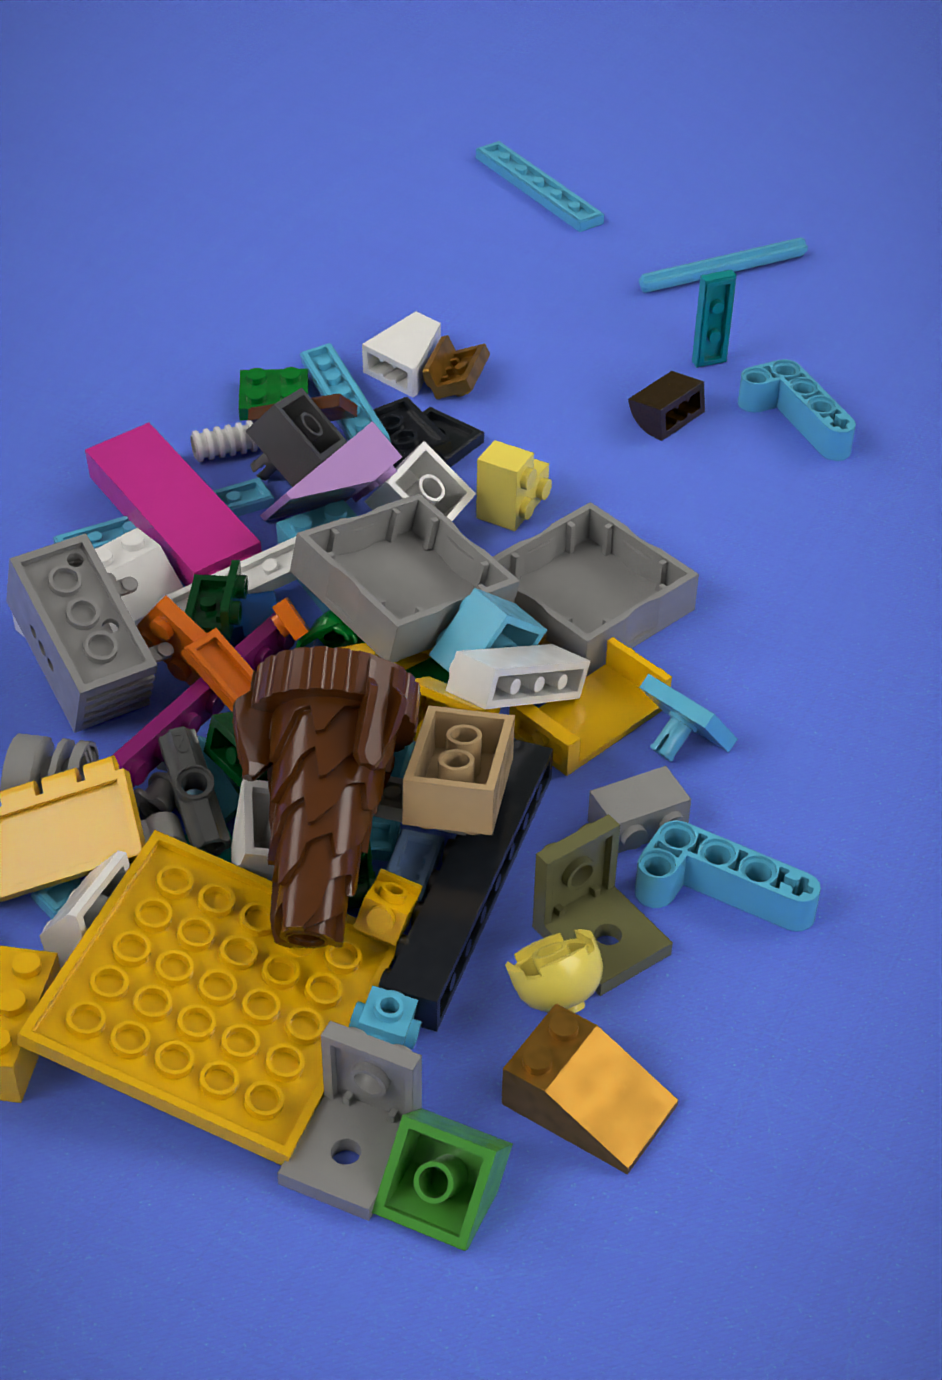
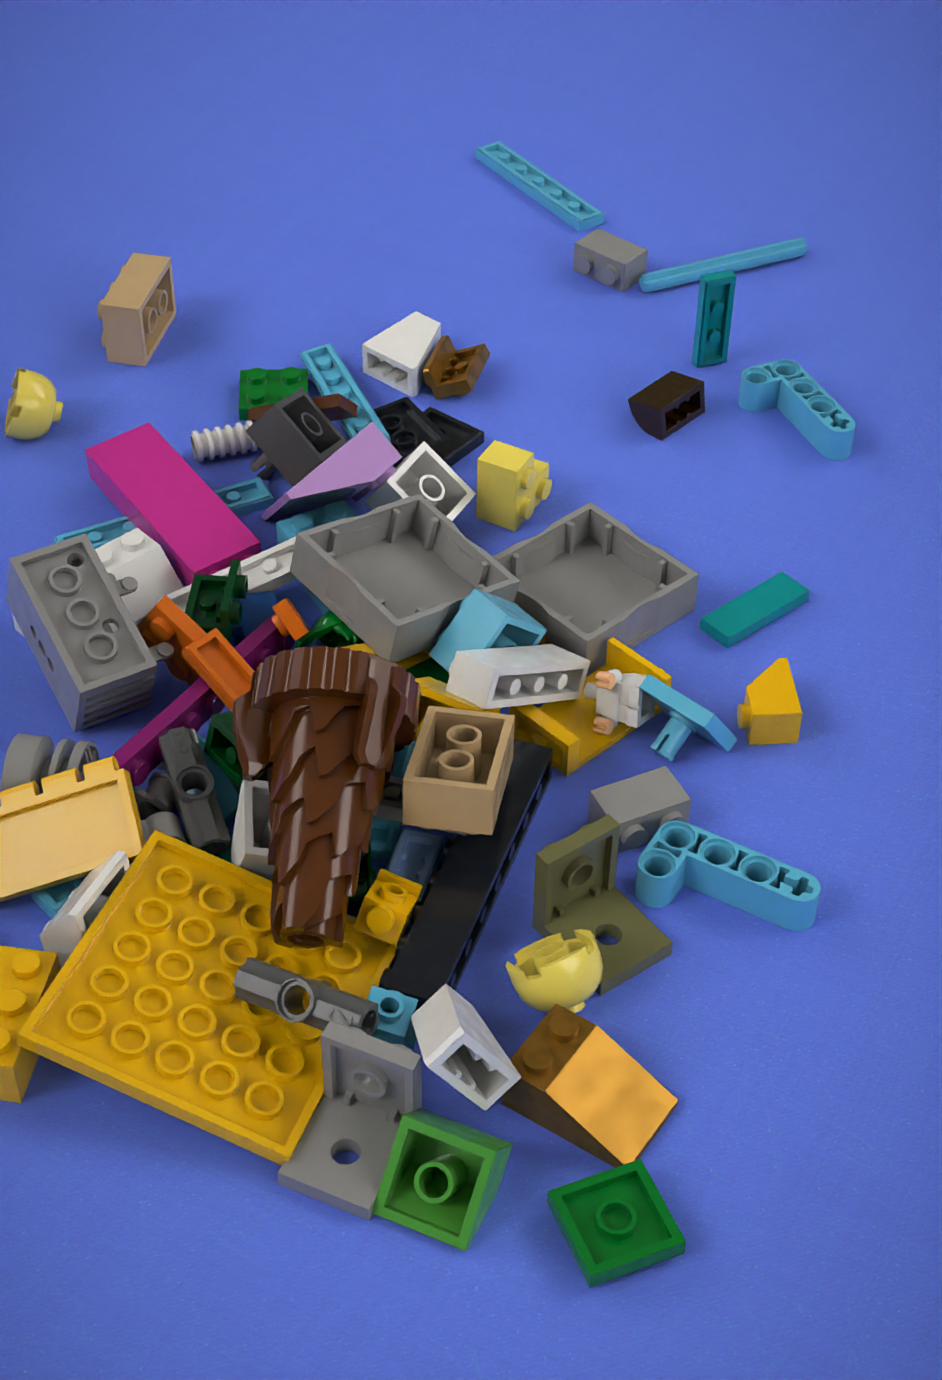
(31, 406): none -> light yellow cylinder
(137, 309): none -> tan brick
(284, 992): none -> dark grey piece
(462, 1048): none -> white slope
(610, 259): none -> light grey brick
(615, 1222): none -> green plate
(619, 700): none -> white piece
(754, 609): none -> teal tile
(771, 707): none -> yellow slope

